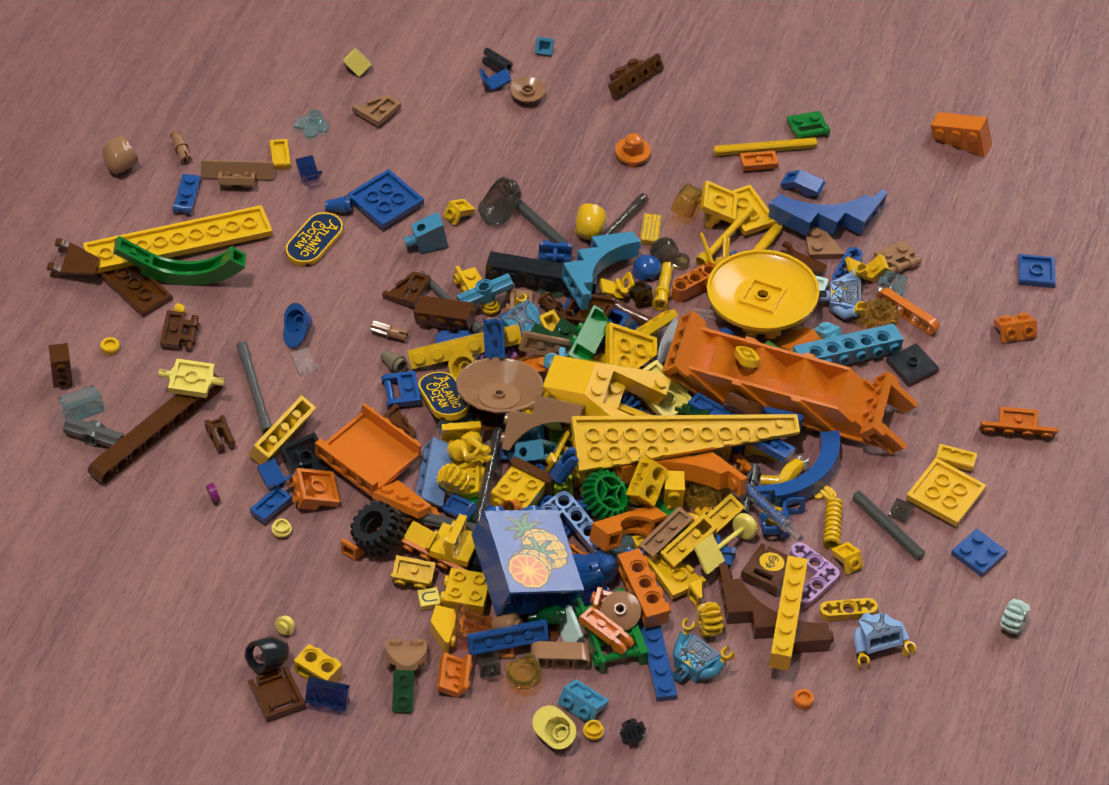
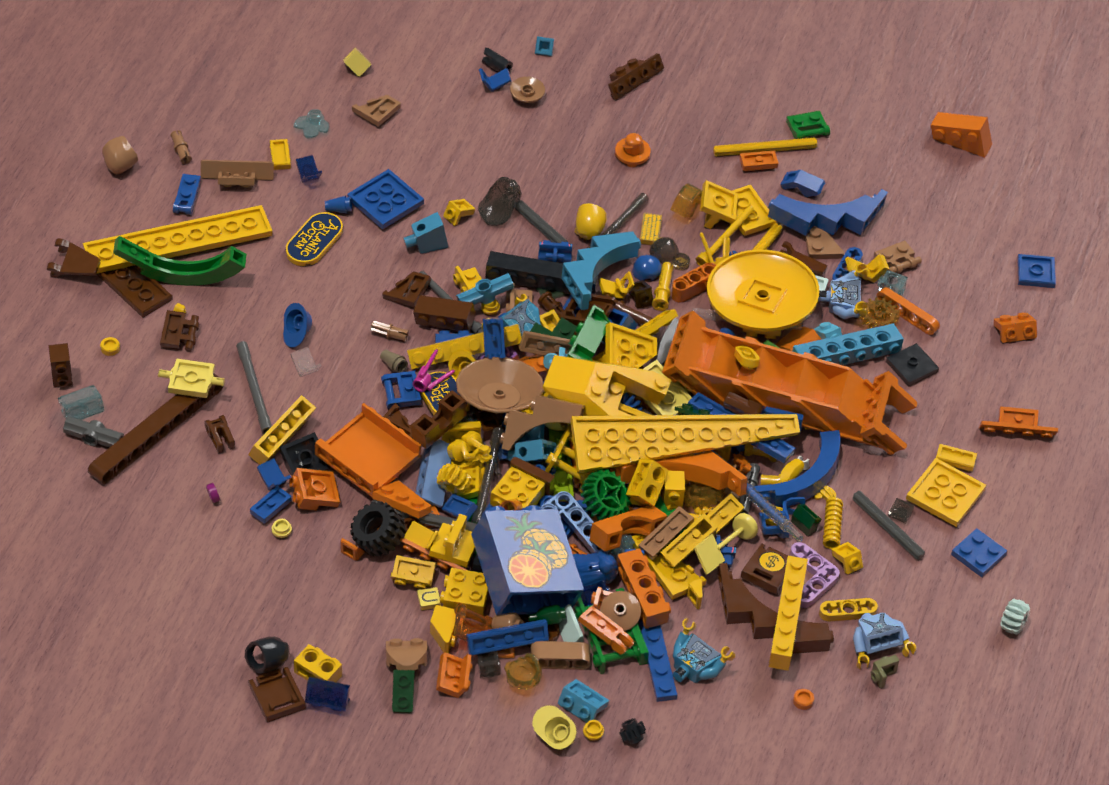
(285, 625): light yellow plate -> none
(423, 379): none -> dark pink plant
(450, 411): none -> reddish brown arch
(564, 466): blue hinge -> none
(709, 619): yellow gear -> none
(805, 519): none -> dark green piece
(883, 668): none -> olive bracket

